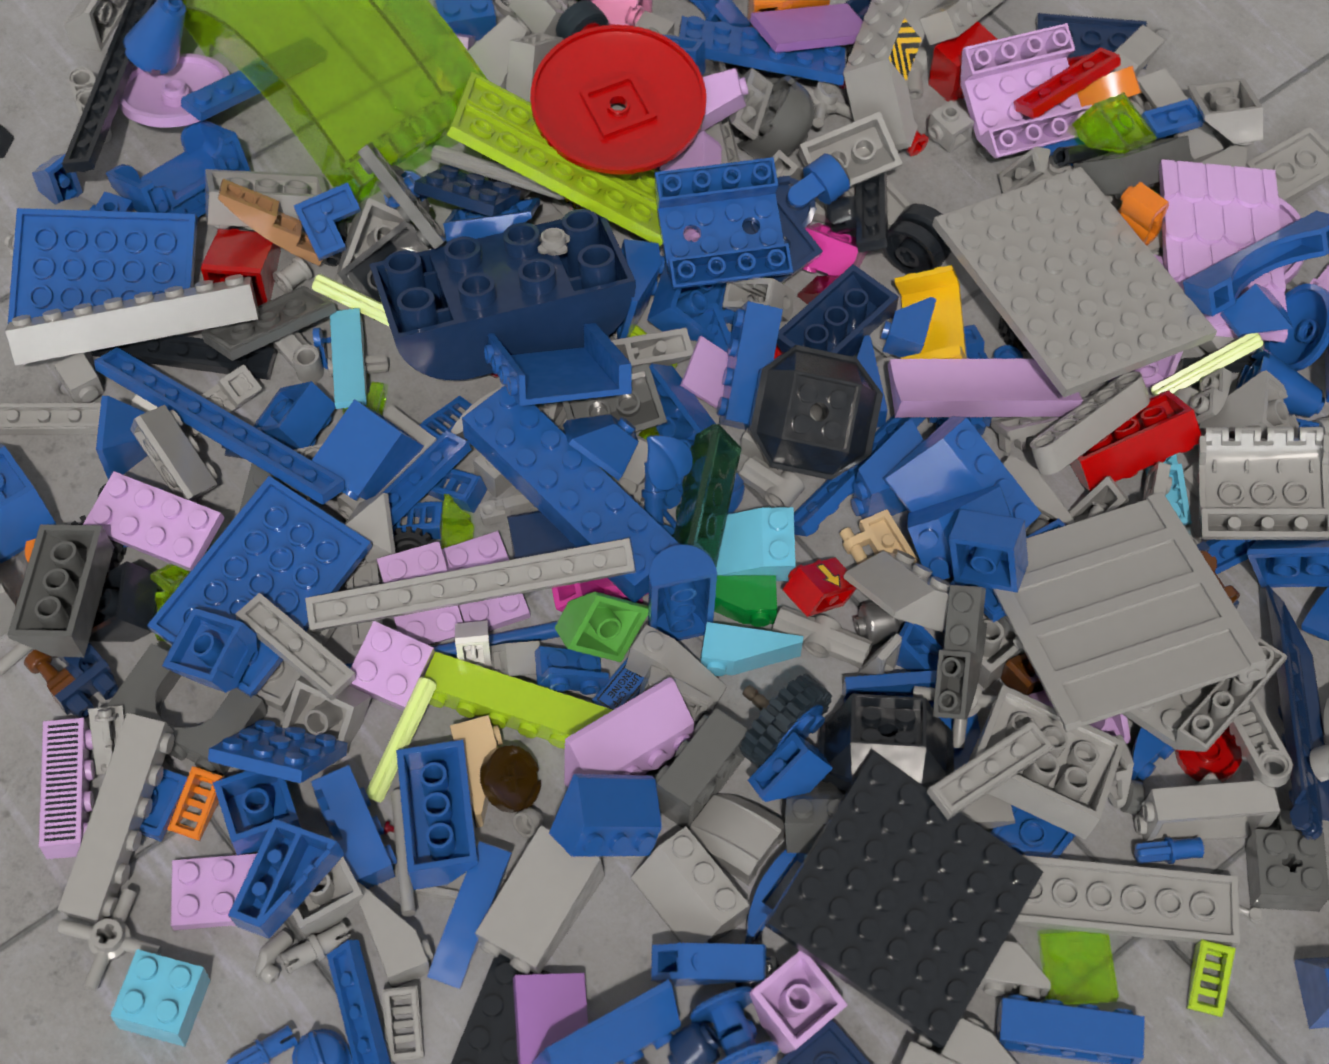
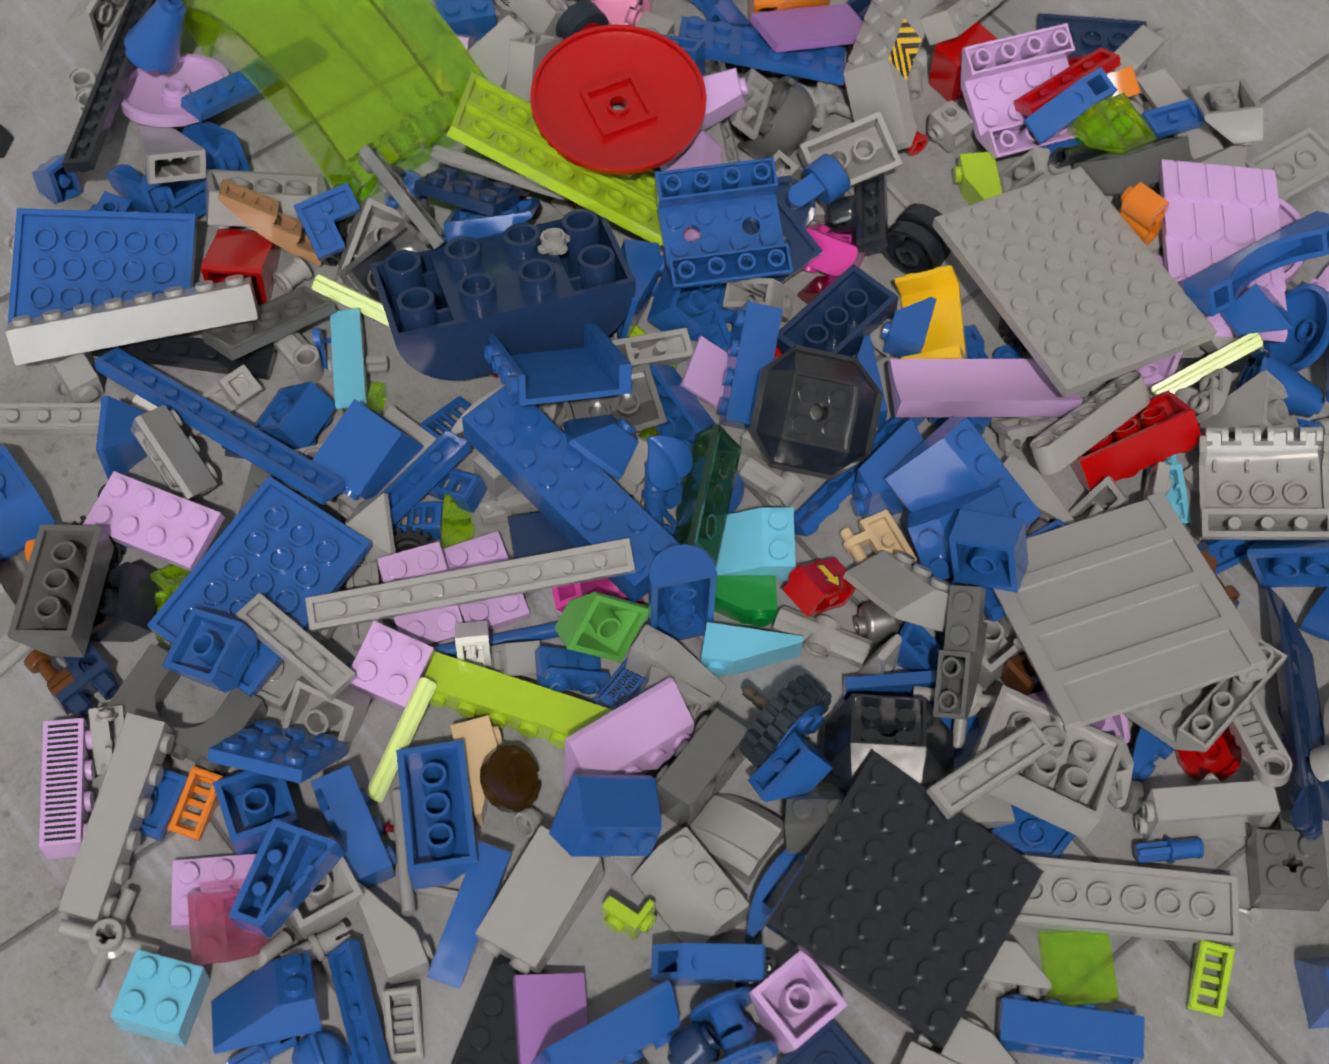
(170, 155): none -> light grey slope
(212, 932): none -> clear pink slope
(268, 1005): none -> blue slope
(621, 918): none -> lime bracket
(977, 177): none -> lime slope
(1070, 105): none -> blue slope

